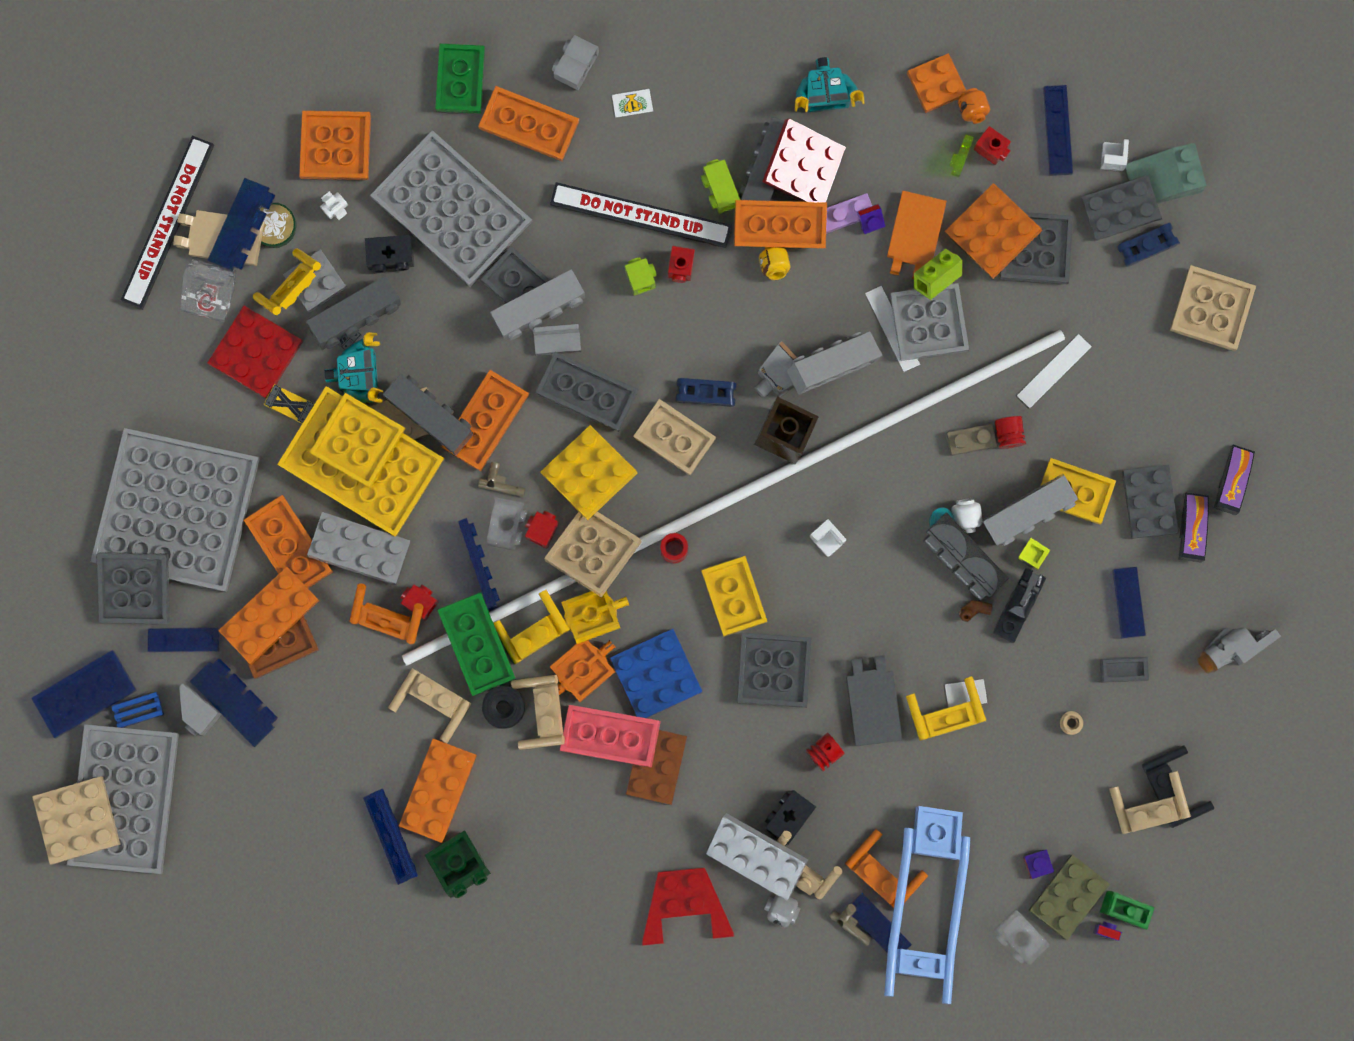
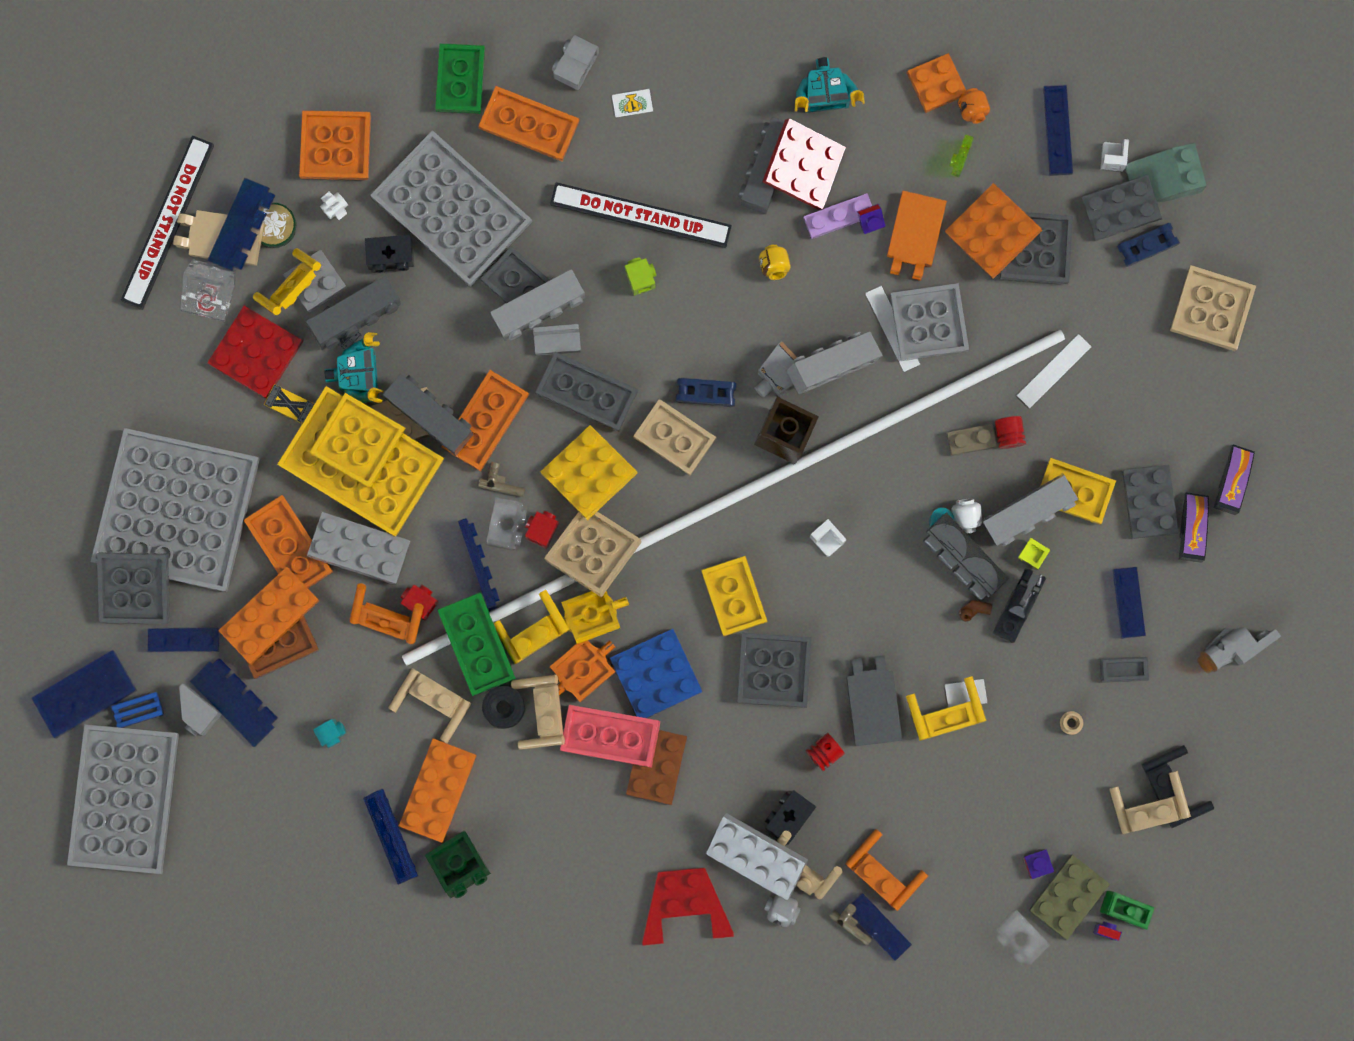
(76, 820): tan plate -> none
(330, 732): none -> teal plate
(674, 548): red piece -> none
(681, 264): red brick -> none
(721, 186): lime brick -> none
(780, 224): orange plate -> none
(935, 835): light blue plate -> none
(938, 274): lime brick -> none
(993, 146): red brick -> none

